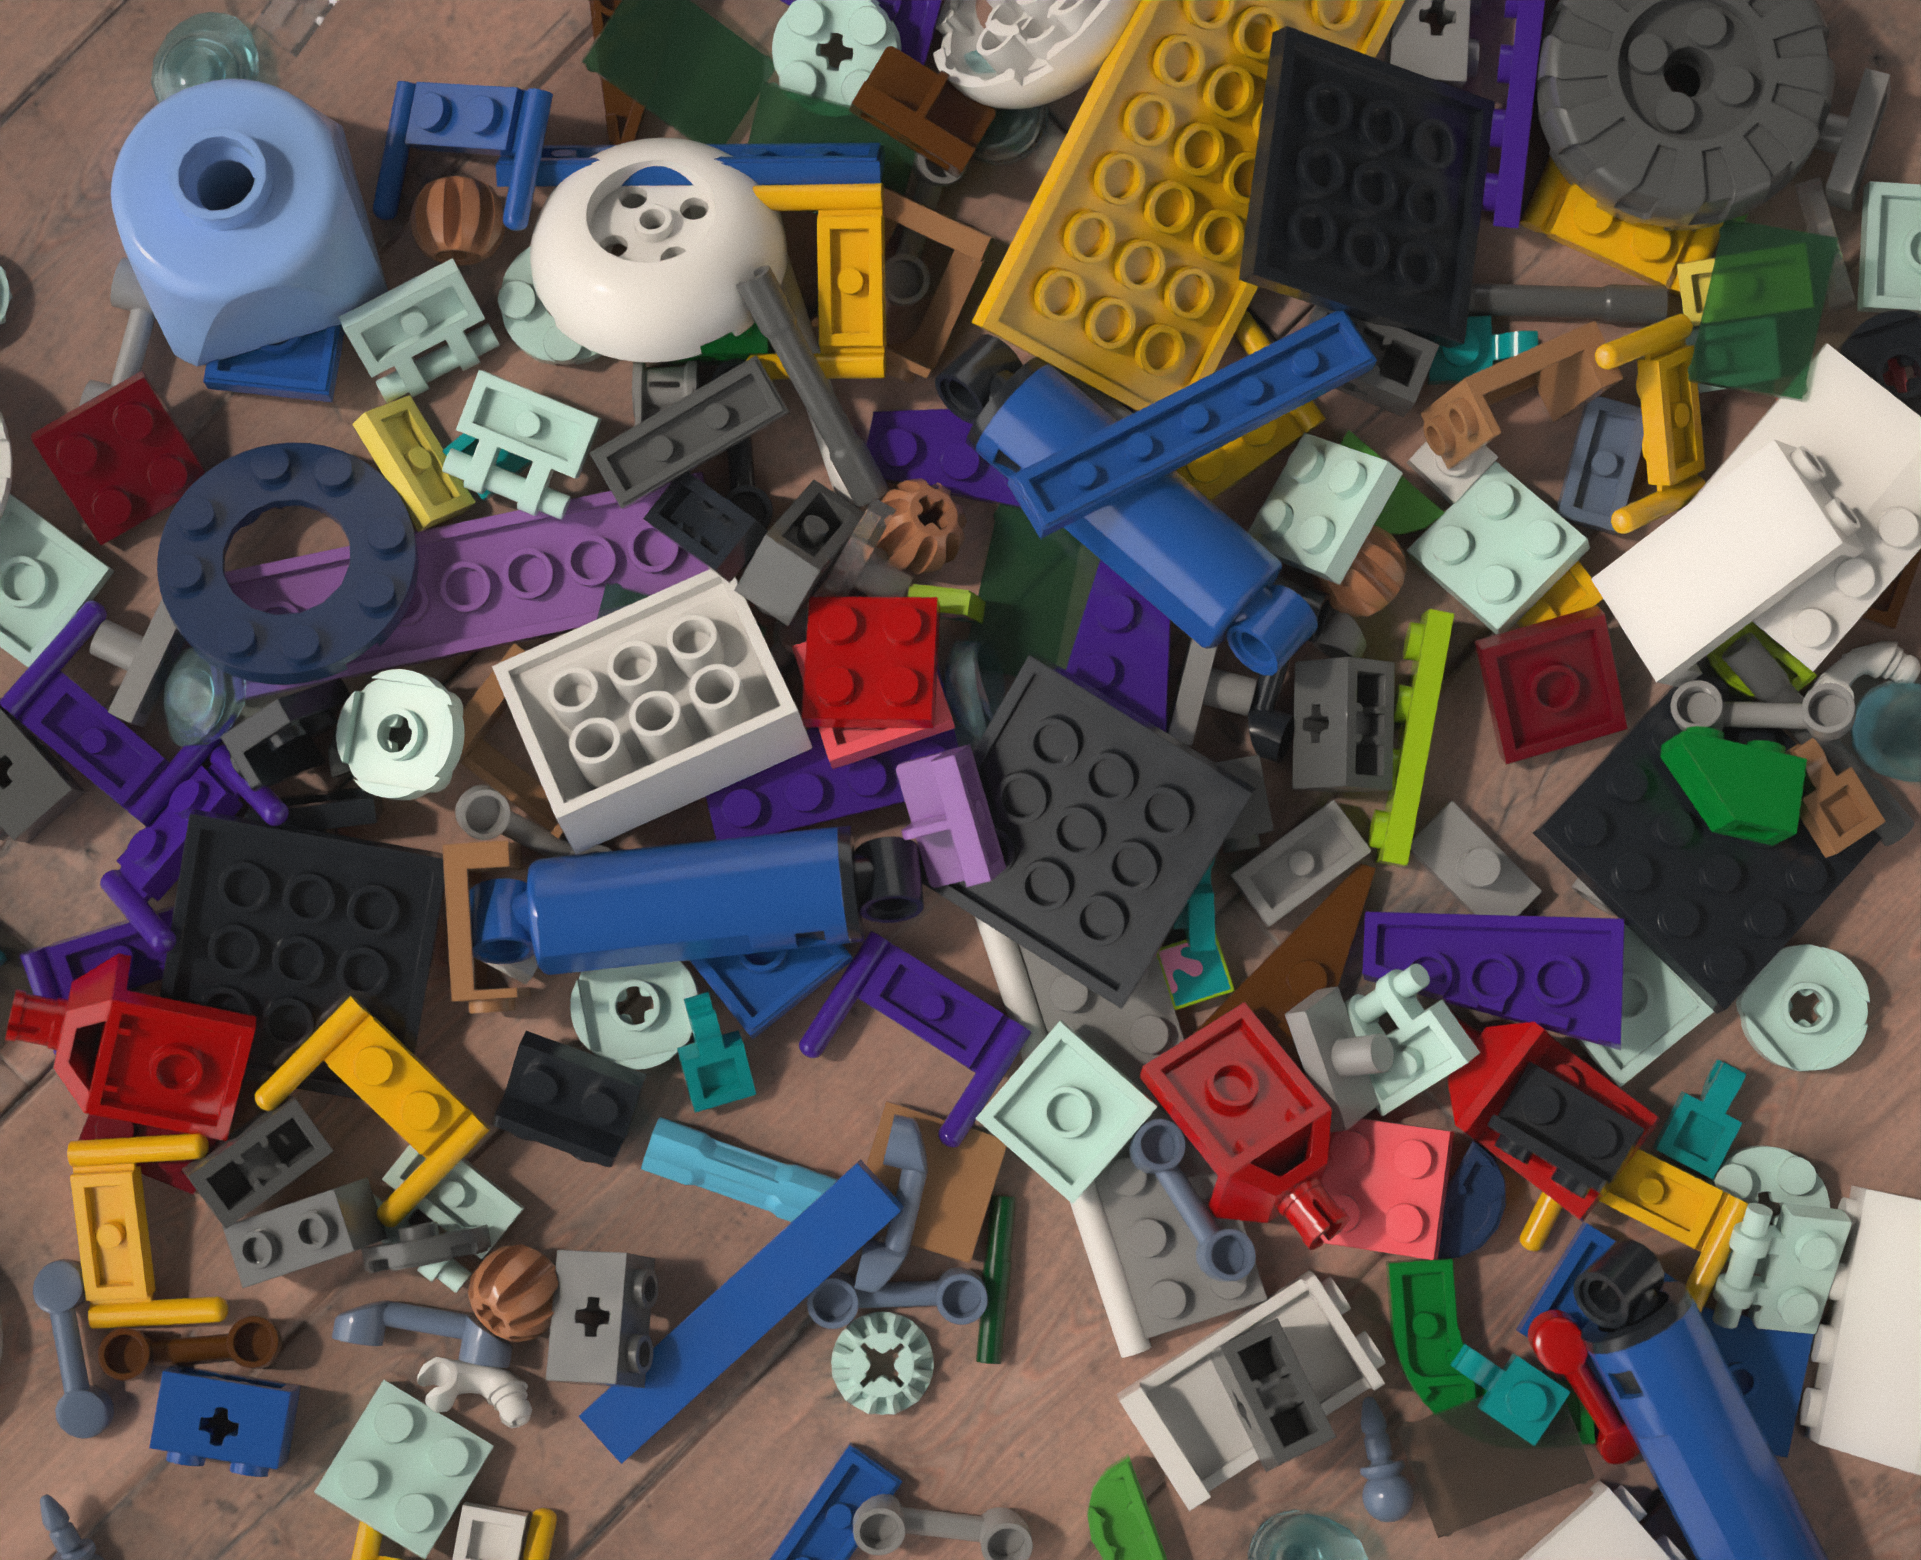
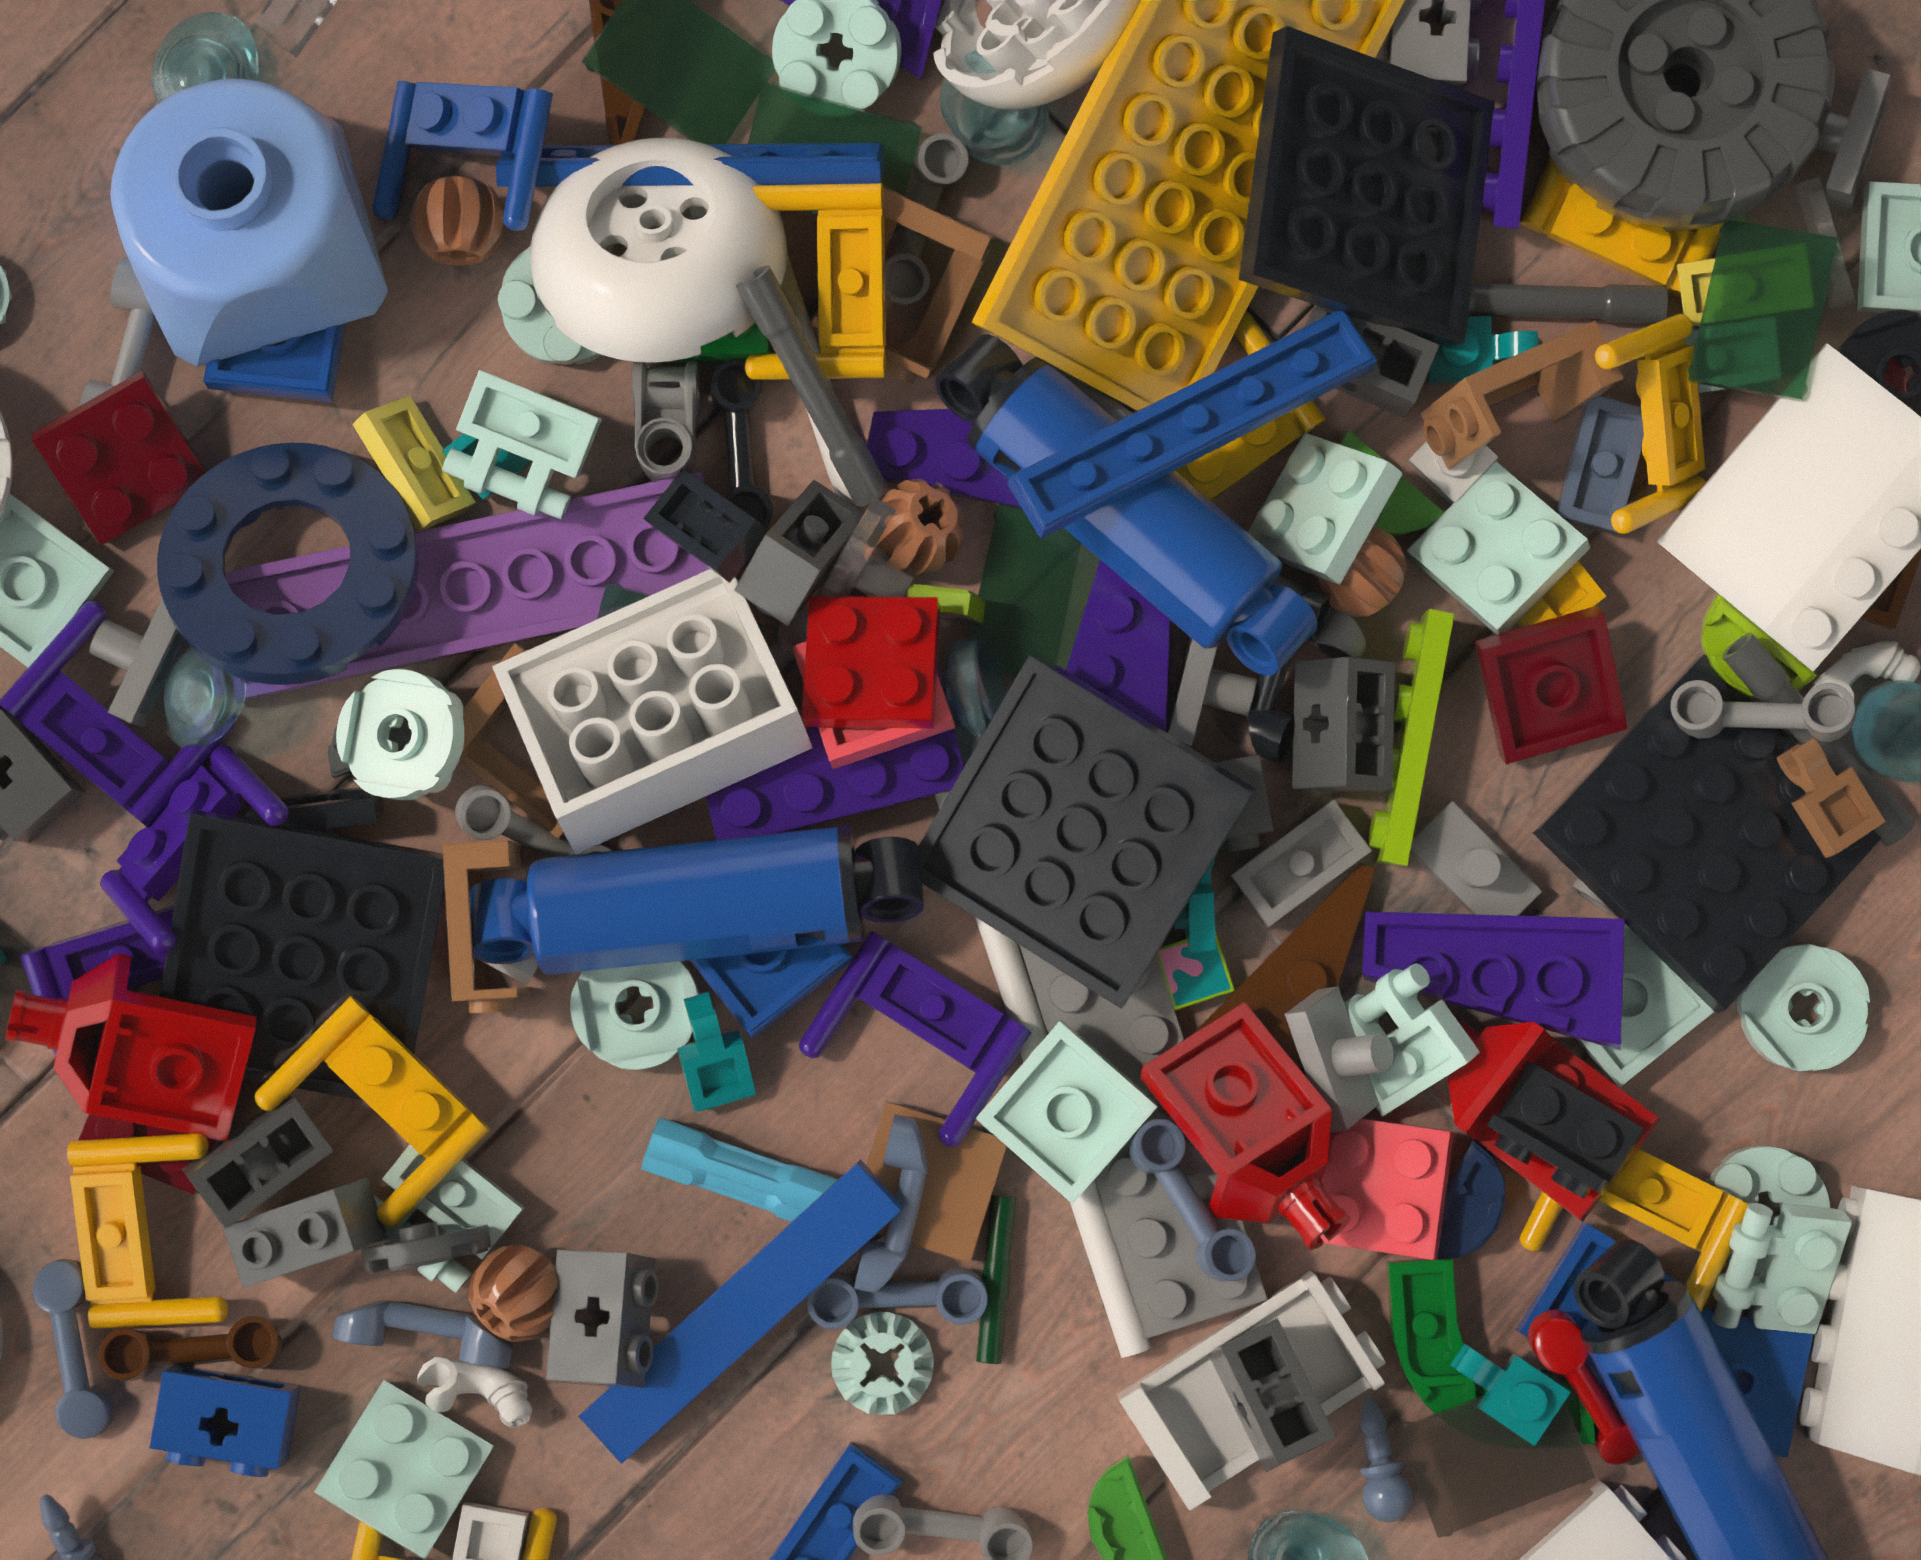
(278, 738): black bracket -> none
(413, 319): light aqua plate -> none
(569, 1100): black bracket -> none
(689, 432): dark grey tile -> none
(922, 110): reddish brown panel -> none
(950, 818): medium lavender panel -> none
(1700, 1130): teal plate -> none
(1727, 559): white panel -> none
(1737, 786): green slope -> none

